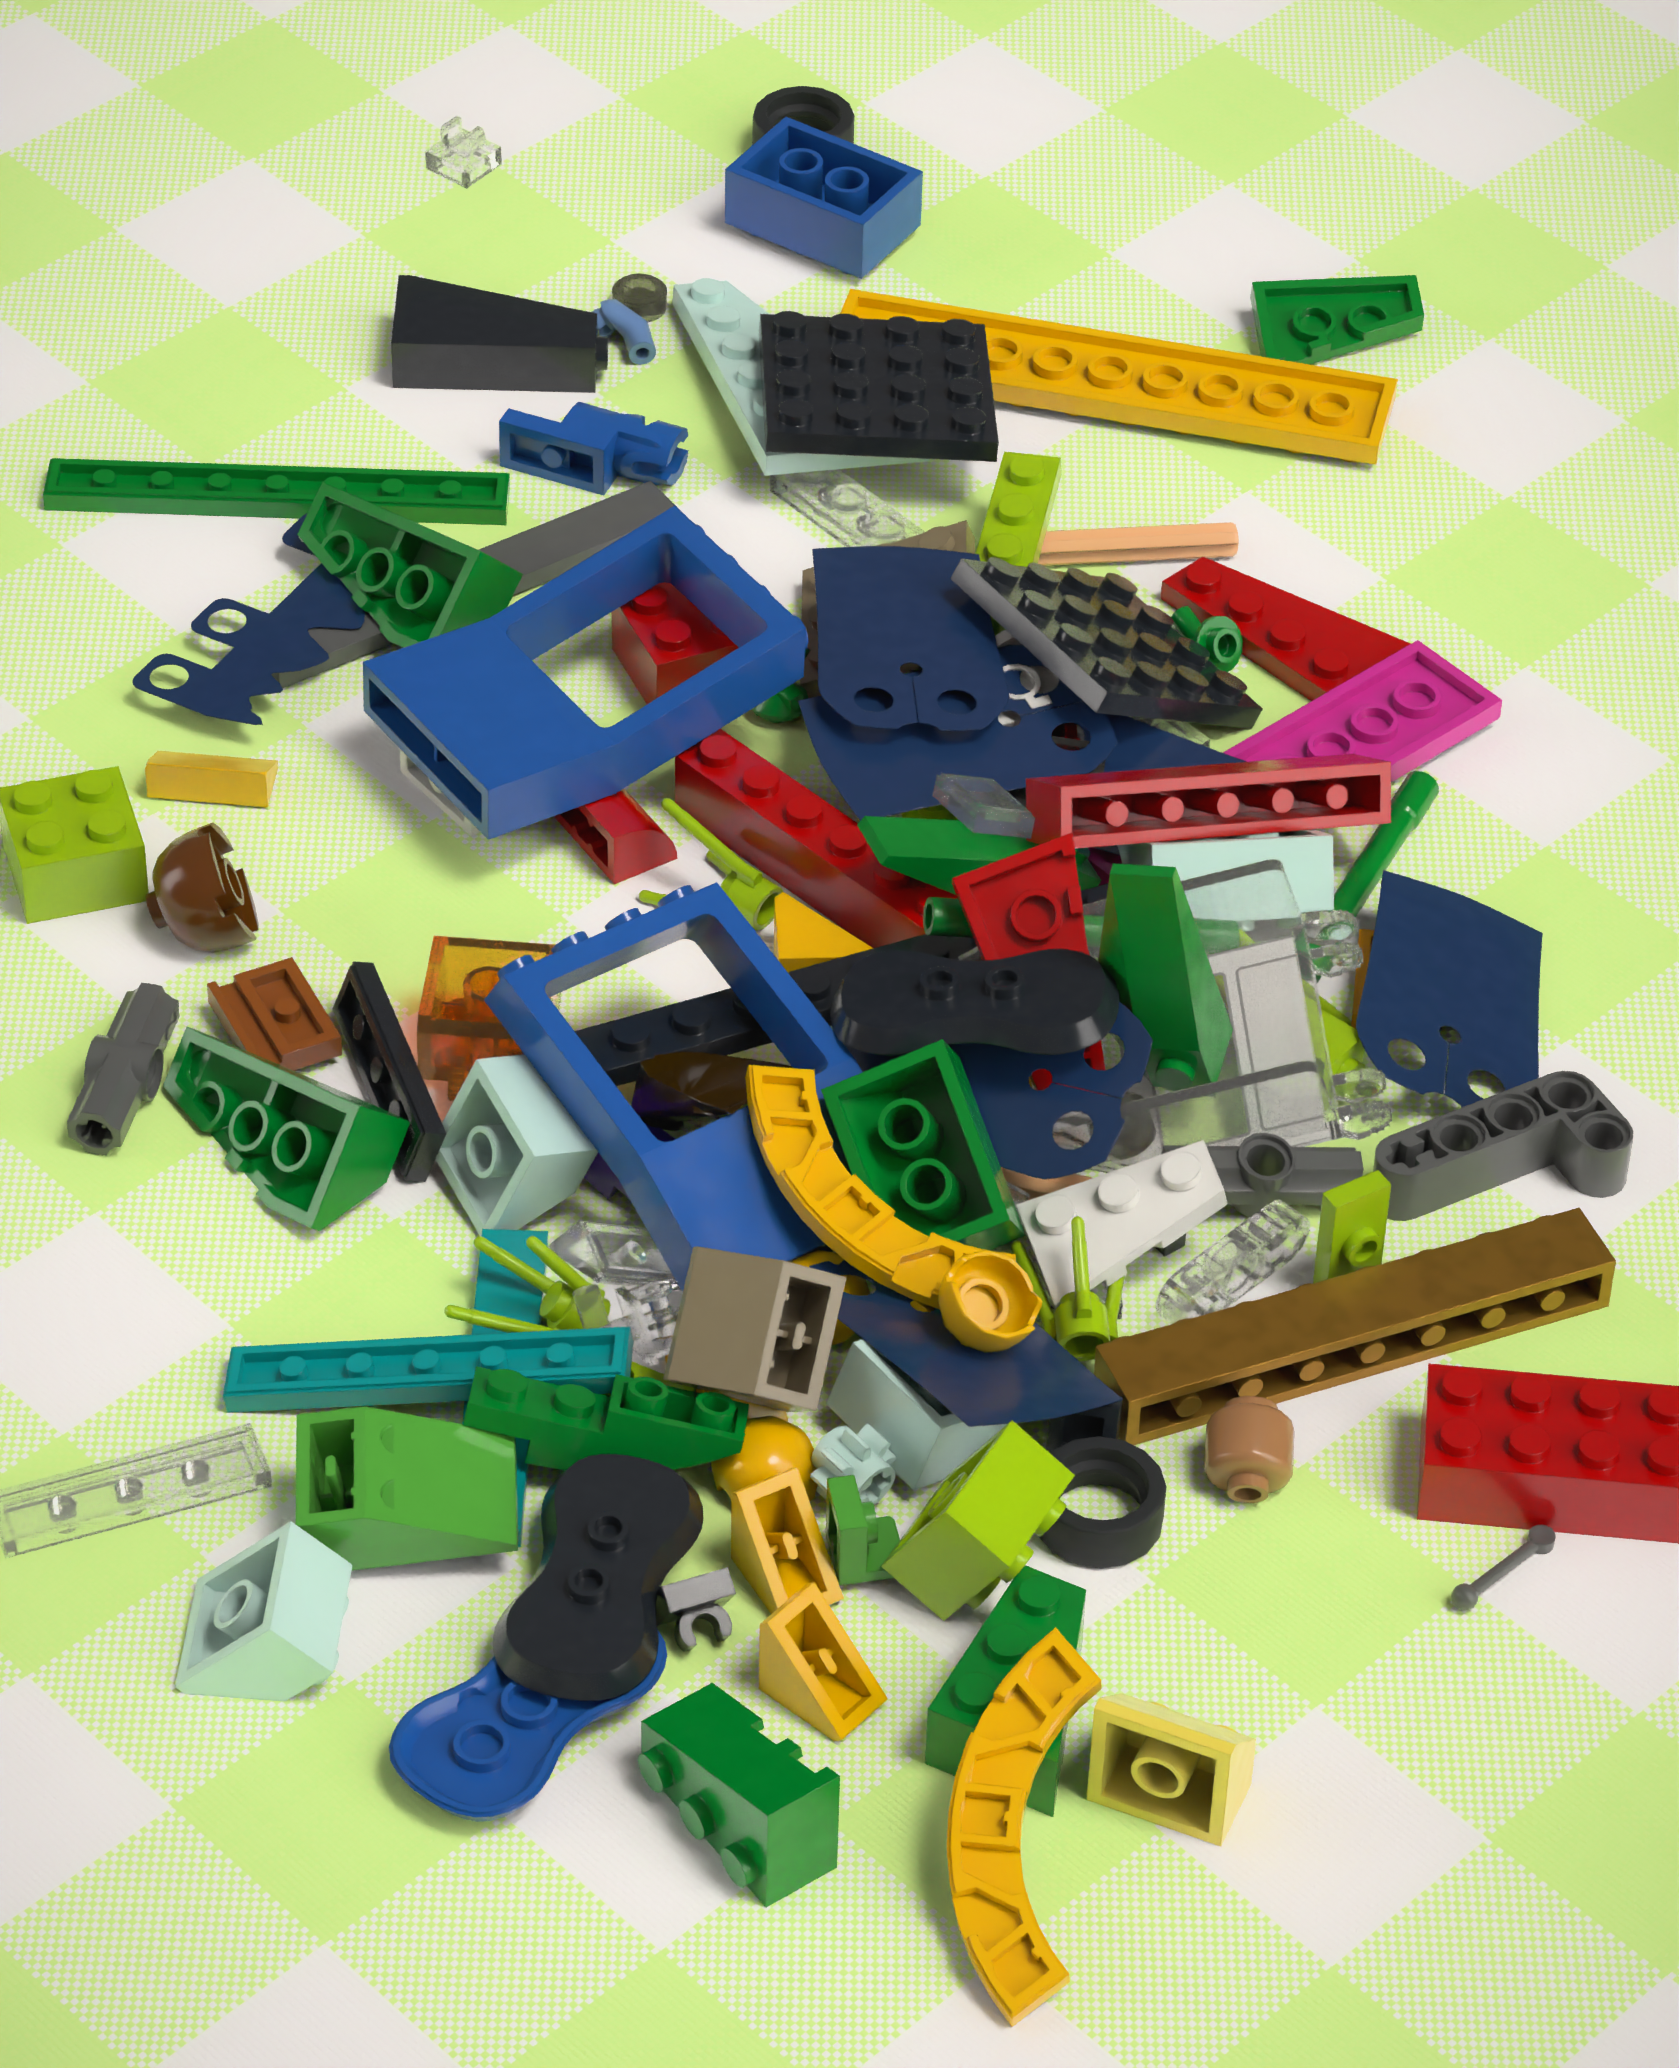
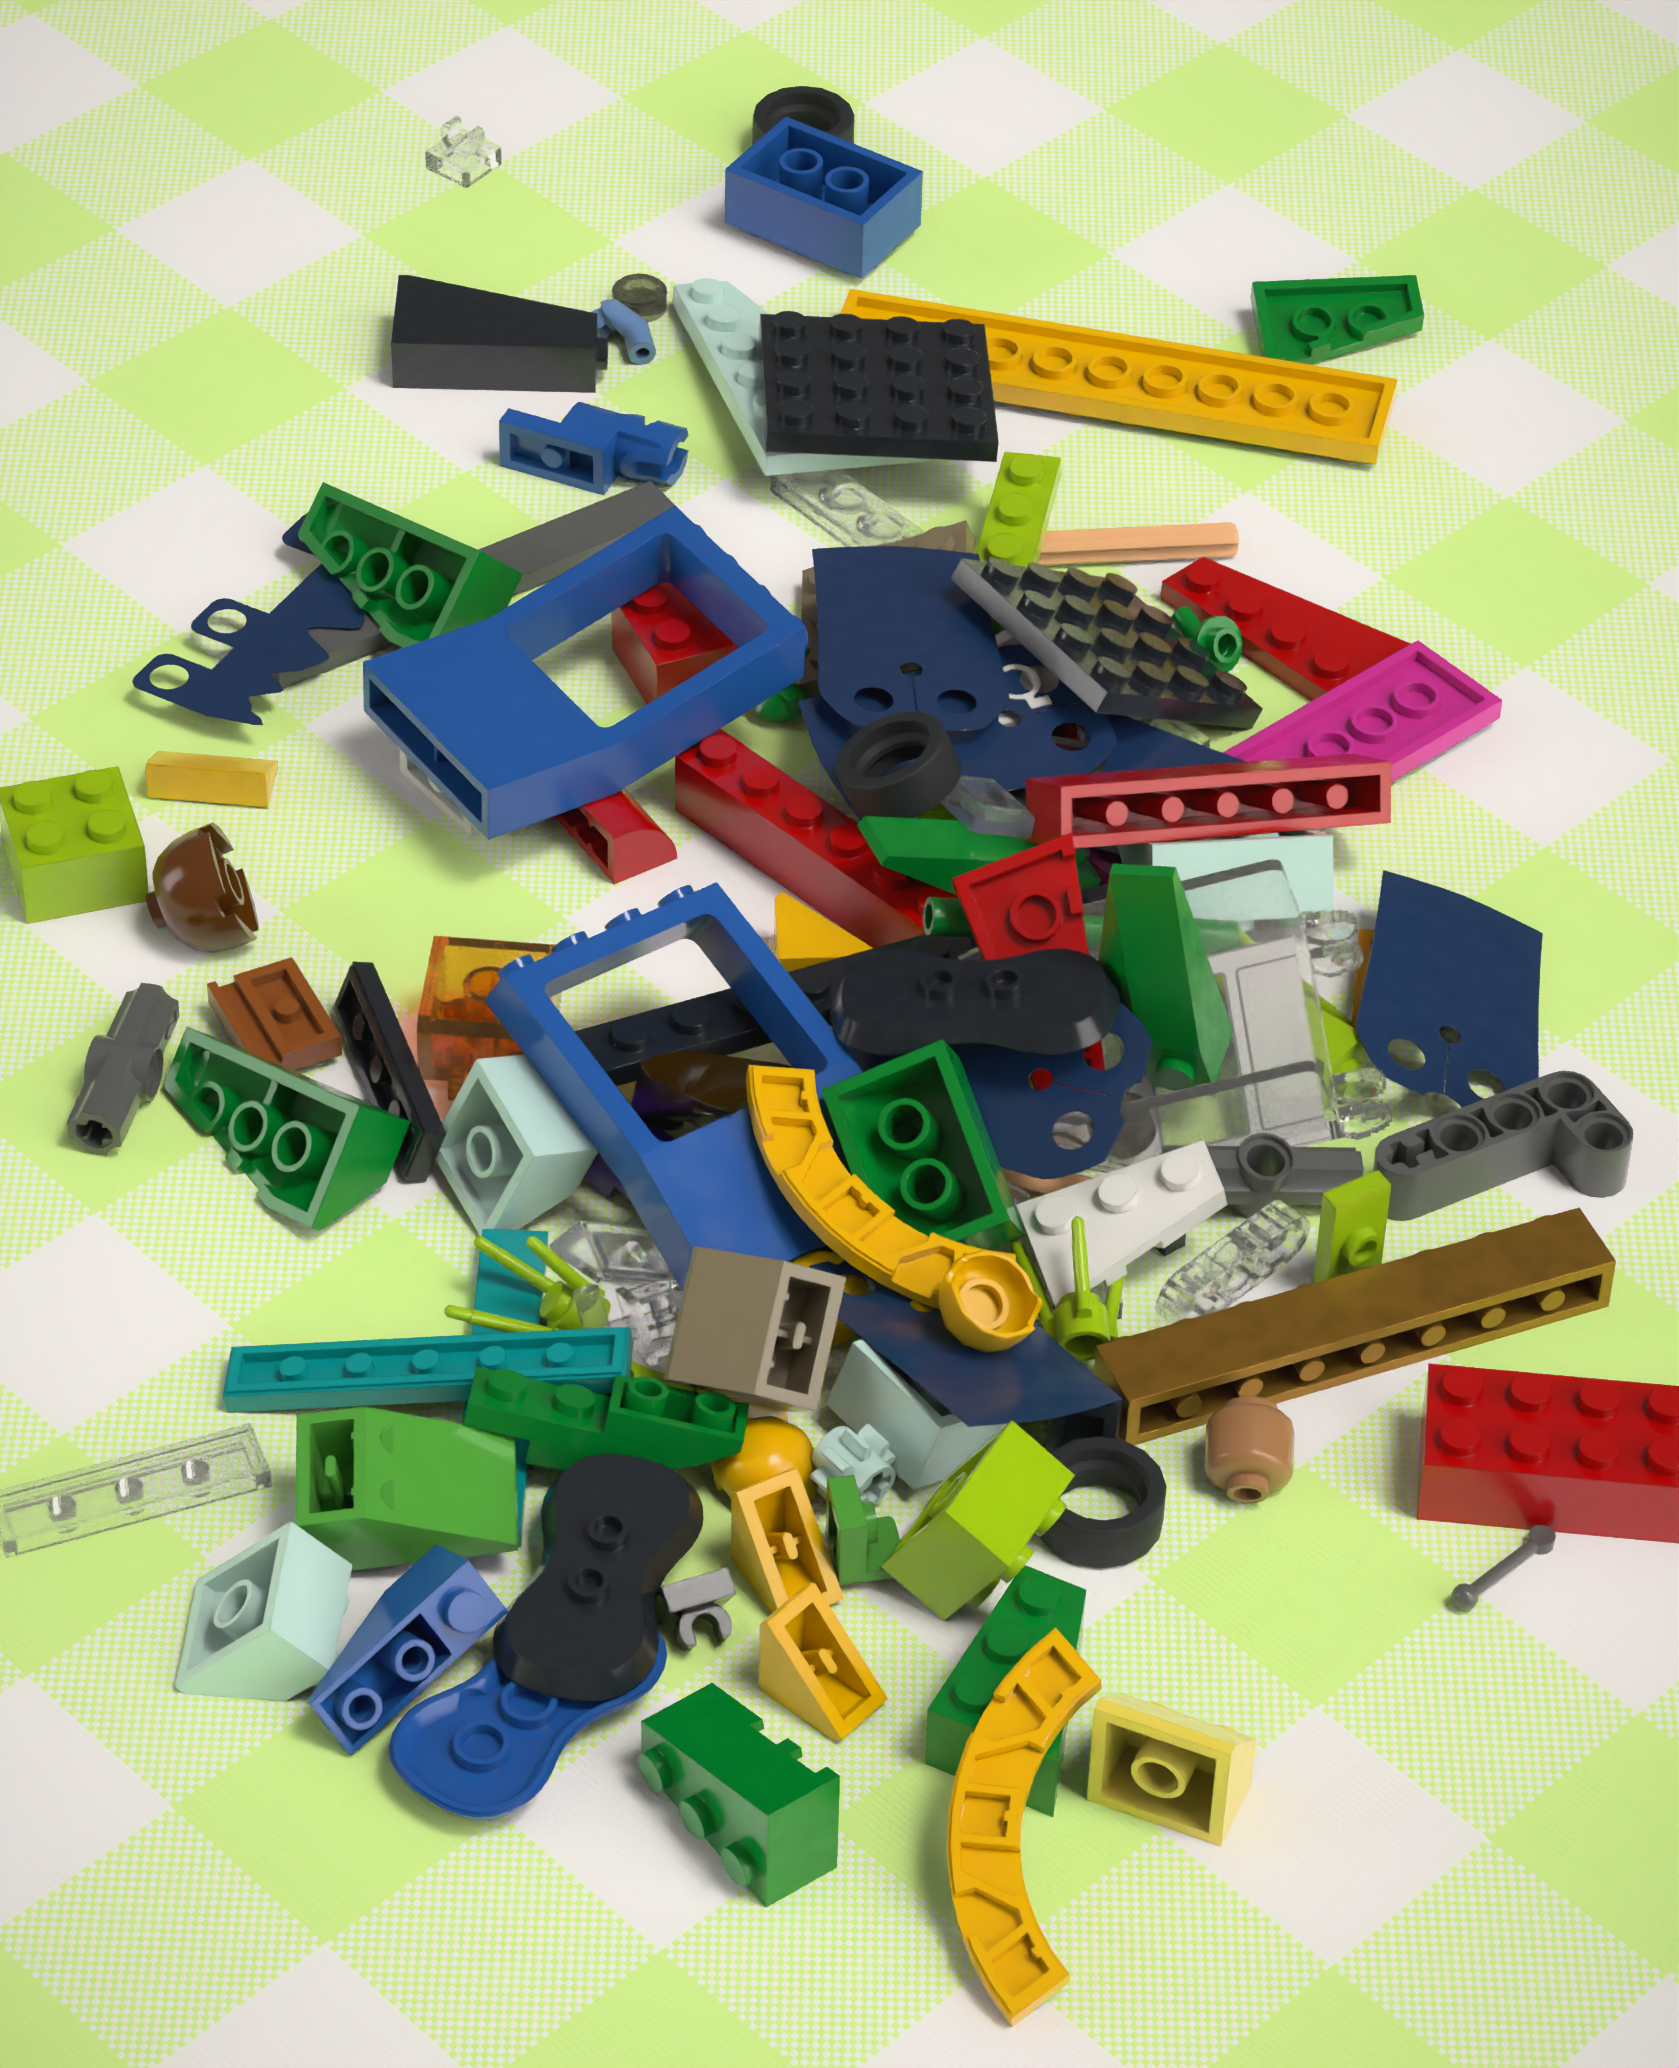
(270, 490): green tile -> none
(404, 1645): none -> blue slope
(743, 883): lime plant -> none
(887, 744): none -> black tyre
(1407, 812): green piece -> none

